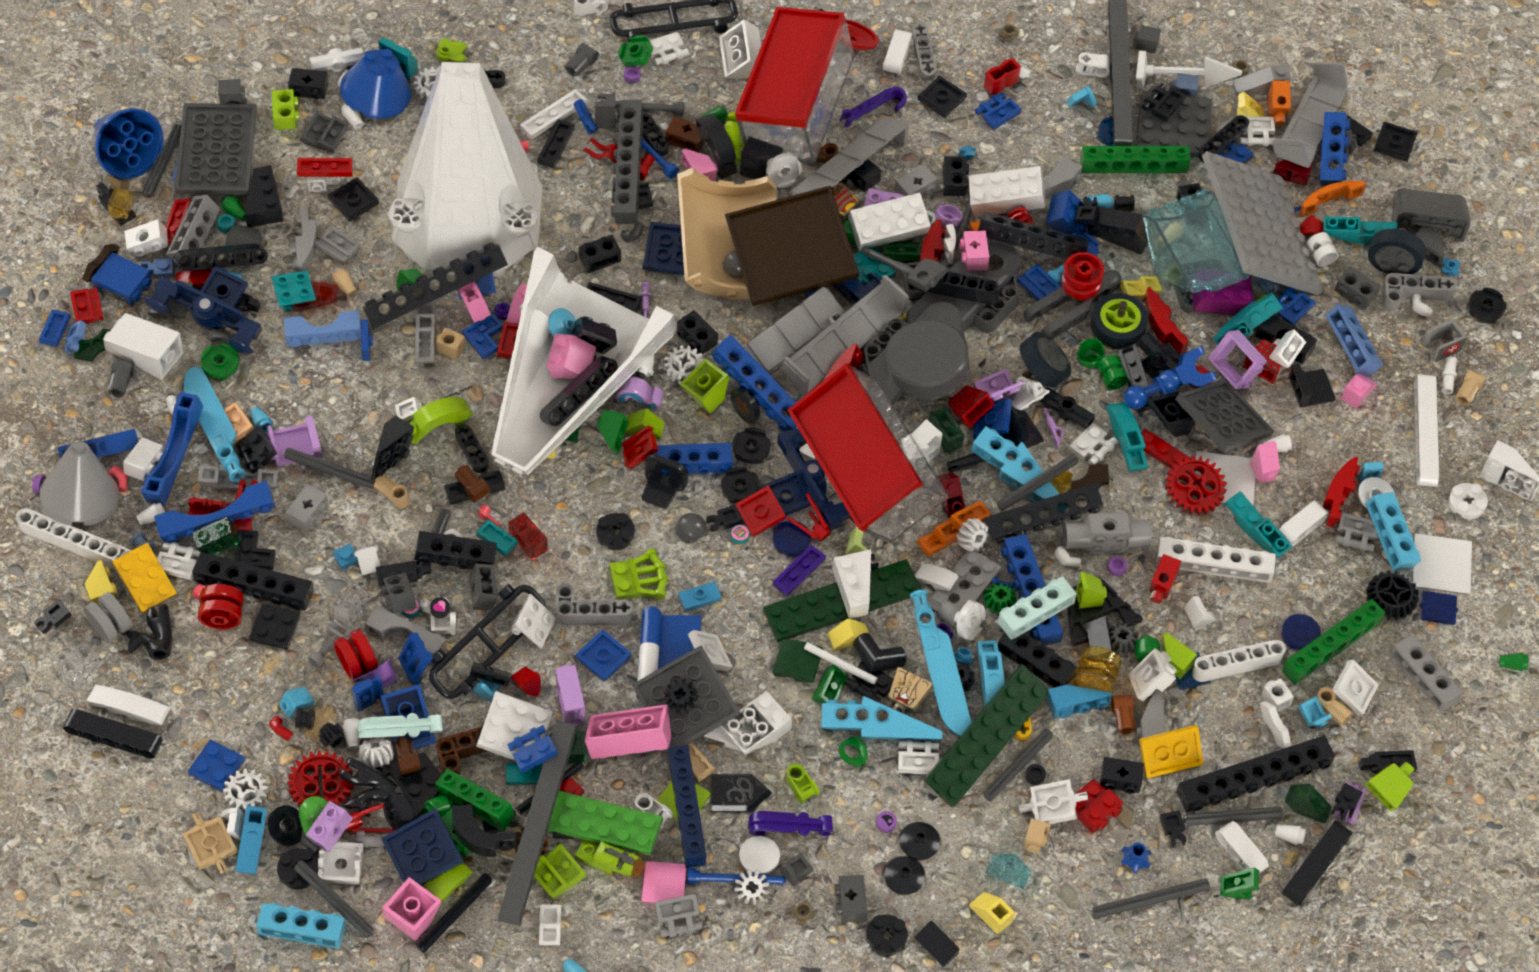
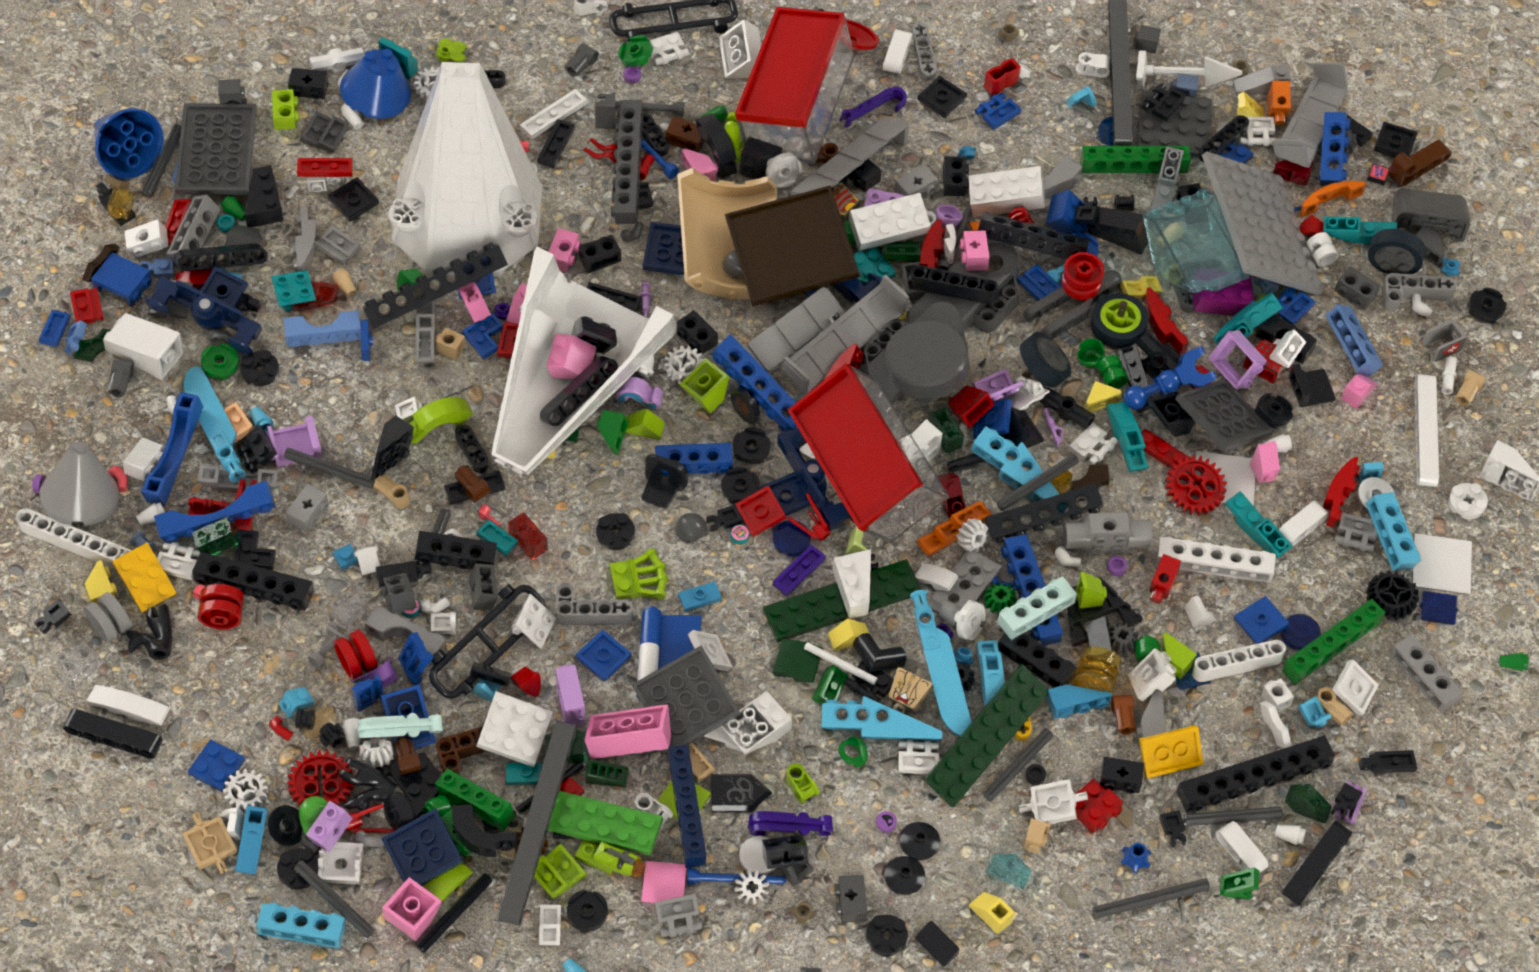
(108, 444): blue slope -> none
(256, 359): none -> black plate
(274, 626): black plate -> none
(439, 607): black tile -> none
(536, 752): blue plate -> none
(561, 322): medium azure dish -> none
(564, 248): none -> bright pink brick
(585, 116): blue axle -> none
(585, 922): none -> black plate
(607, 767): none -> dark green slope
(639, 447): red plate -> none
(675, 690): black gear -> none
(785, 851): none -> black brick
(923, 276): dark grey piece -> none
(1101, 396): none -> light yellow slope
(1104, 200): medium azure cone -> none
(1167, 177): none -> light grey slope
(1261, 620): none -> blue plate
(1266, 406): none -> black plate
(1378, 174): none -> tile
(1391, 785): lime torso -> none
(1407, 169): none -> reddish brown beam

